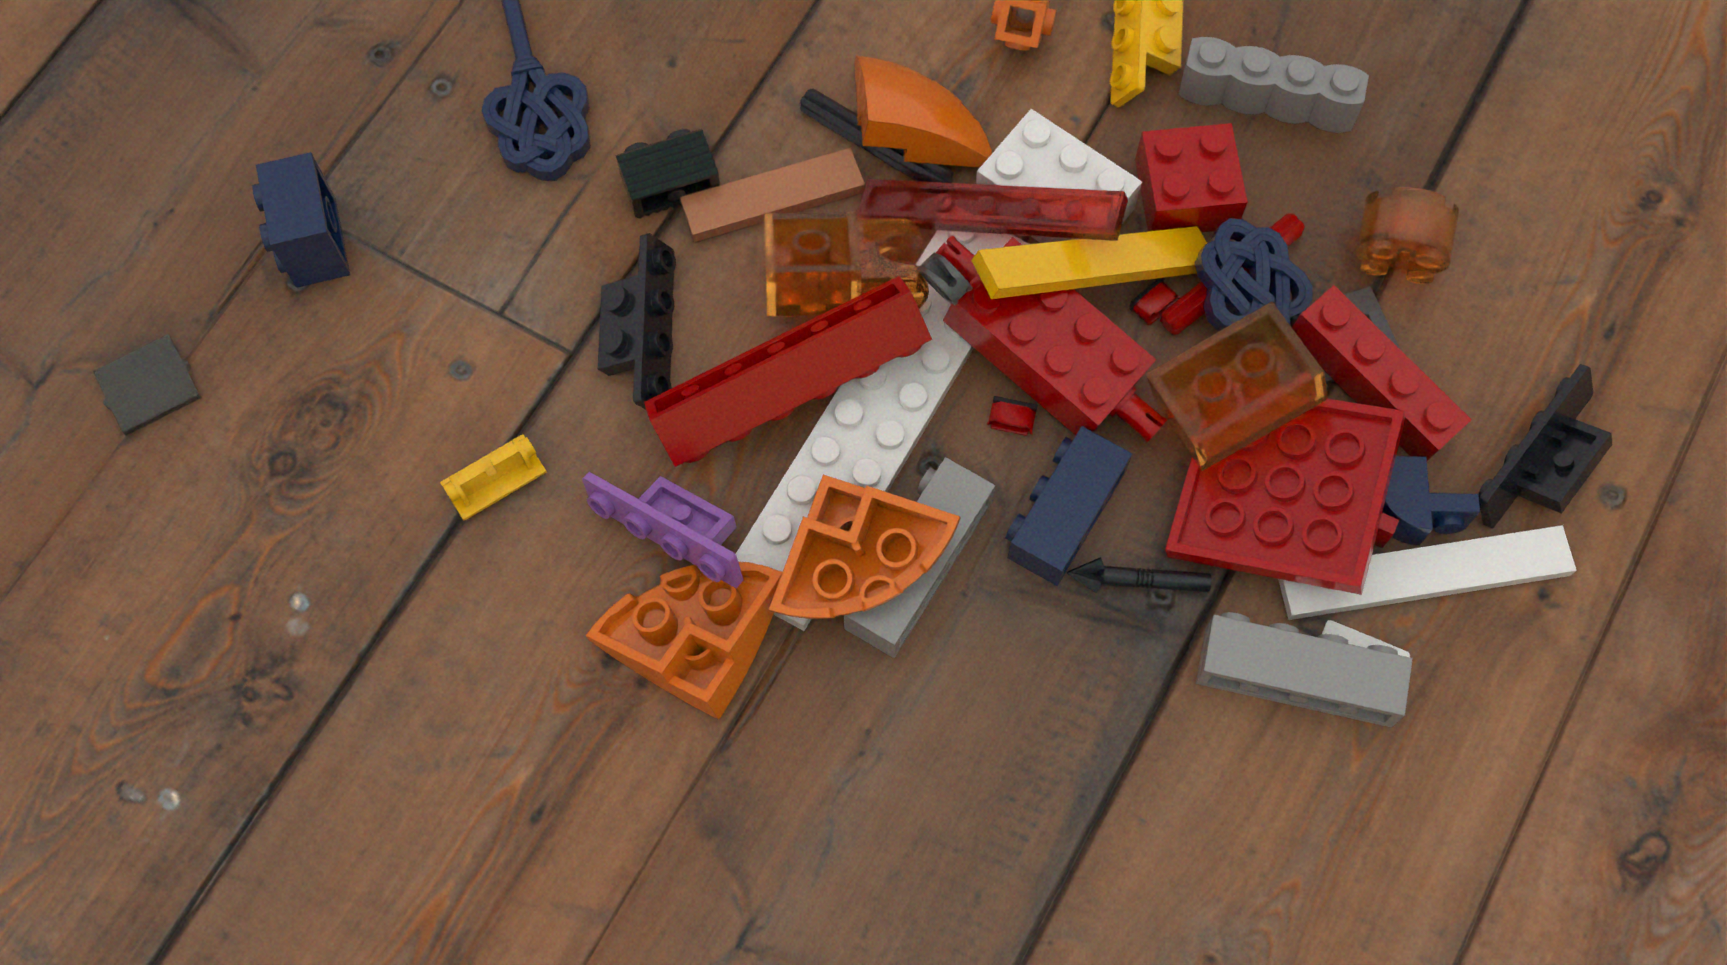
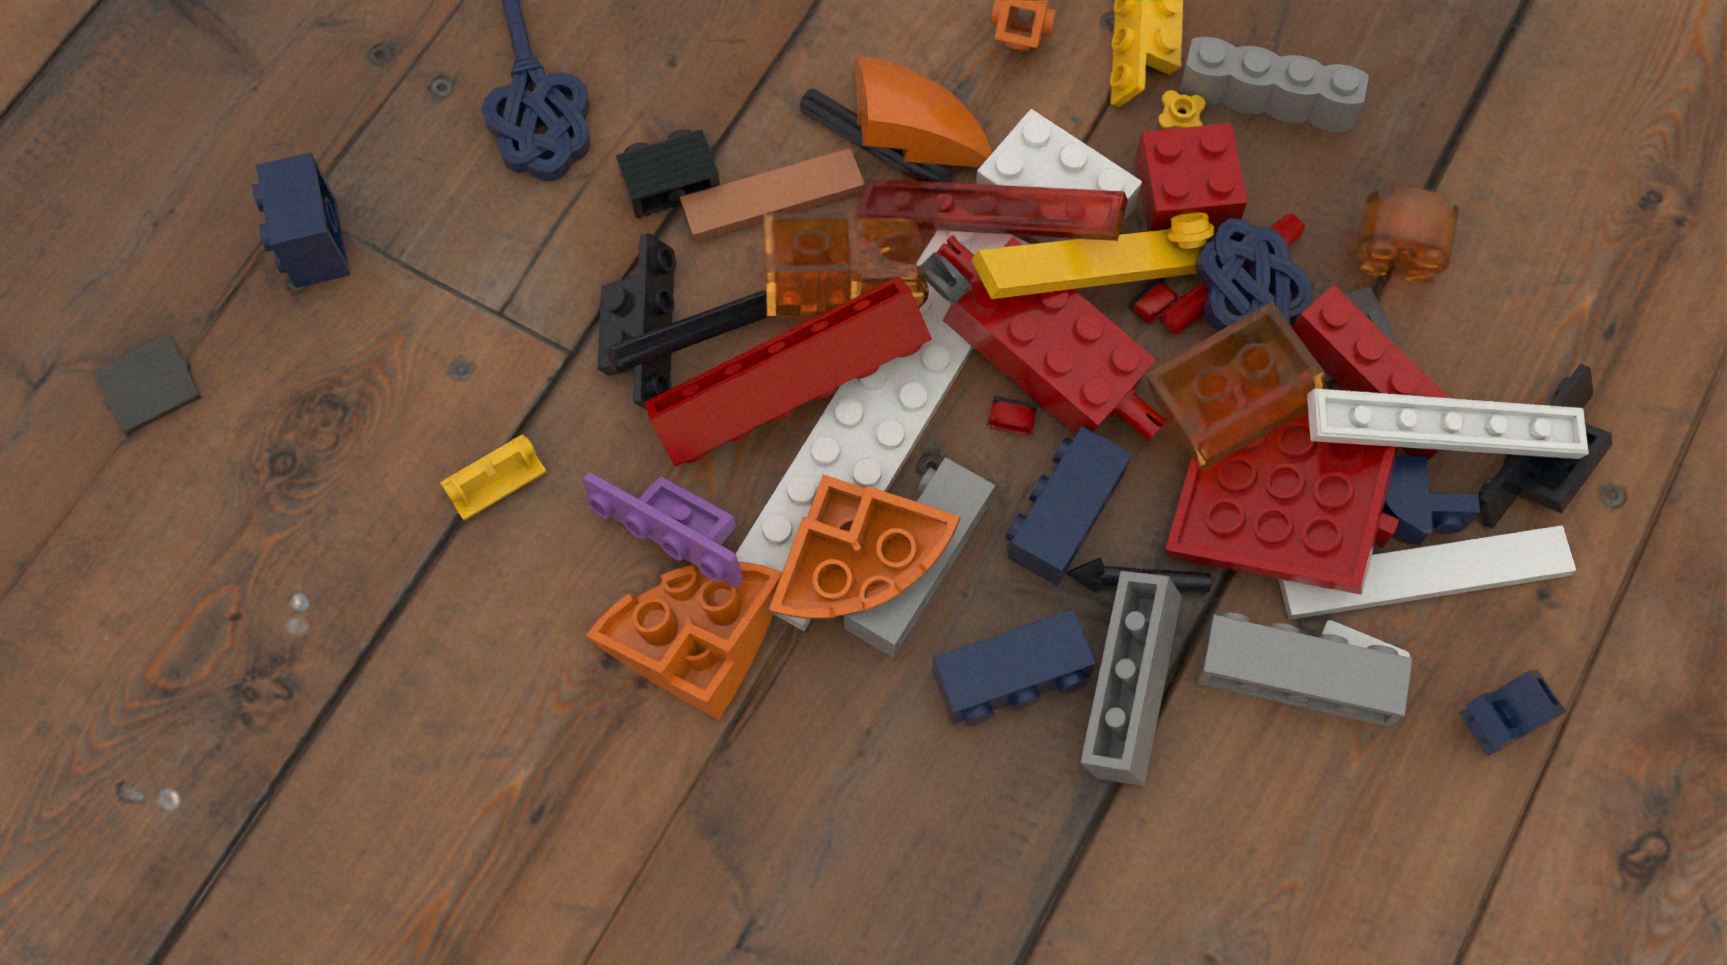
(687, 332): none -> black axle
(1013, 668): none -> dark blue brick
(1131, 678): none -> light grey brick
(1173, 102): none -> yellow plate
(1190, 229): none -> yellow plate
(1446, 424): none -> white tile
(1512, 711): none -> dark blue brick

